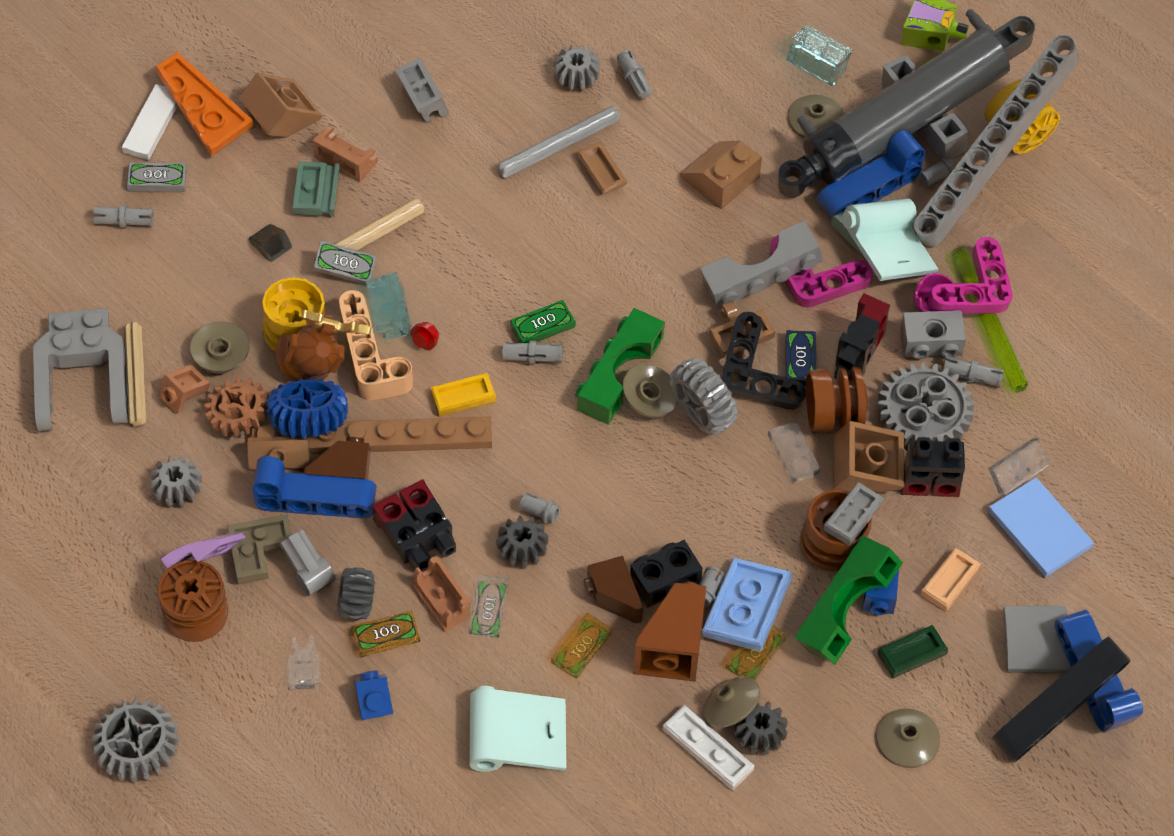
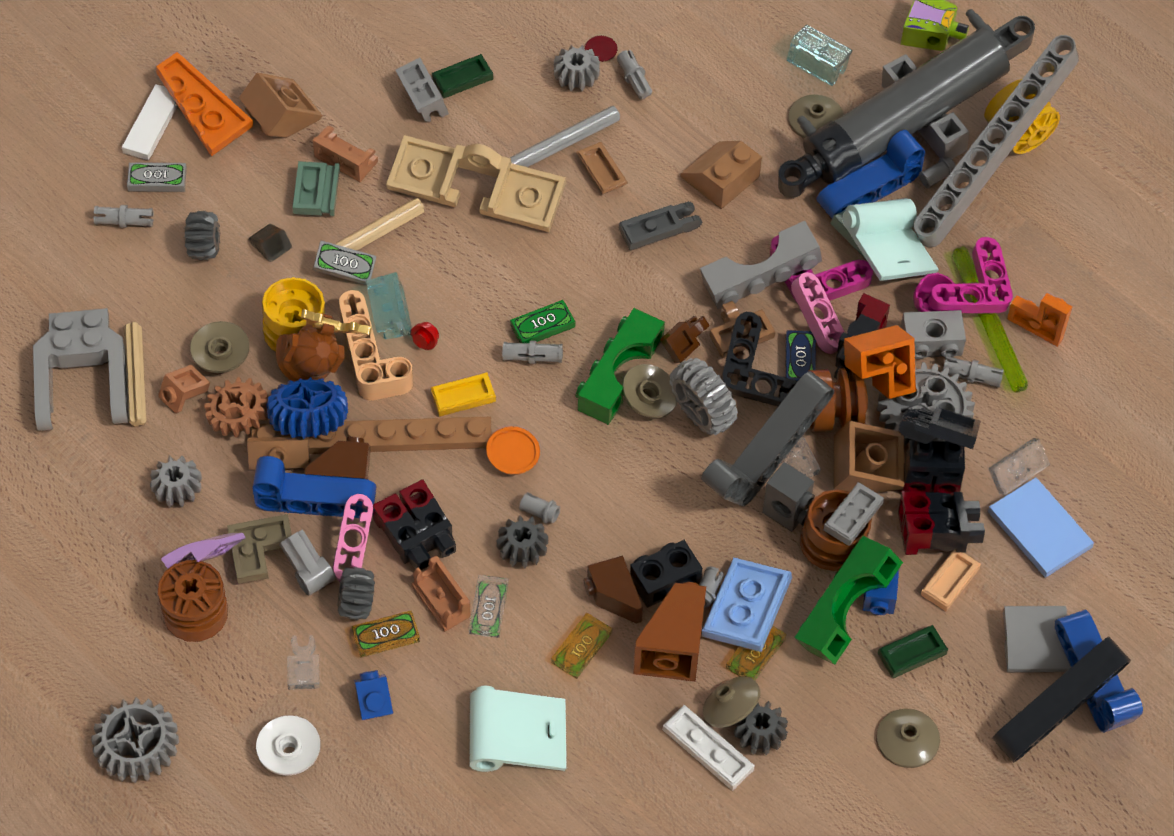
(202, 235): none -> dark grey gear
(284, 733): none -> white dish
(349, 514): none -> bright pink beam
(462, 76): none -> dark green tile
(513, 450): none -> orange piece
(519, 194): none -> tan plate
(603, 47): none -> dark red sticker
(659, 225): none -> dark grey hinge
(682, 340): none -> reddish brown plate
(772, 444): none -> dark grey beam
(788, 497): none -> dark grey brick
(803, 298): none -> bright pink beam
(886, 357): none -> orange brick
(938, 521): none -> hips
(943, 424): none -> black hinge
(1045, 321): none -> orange plate

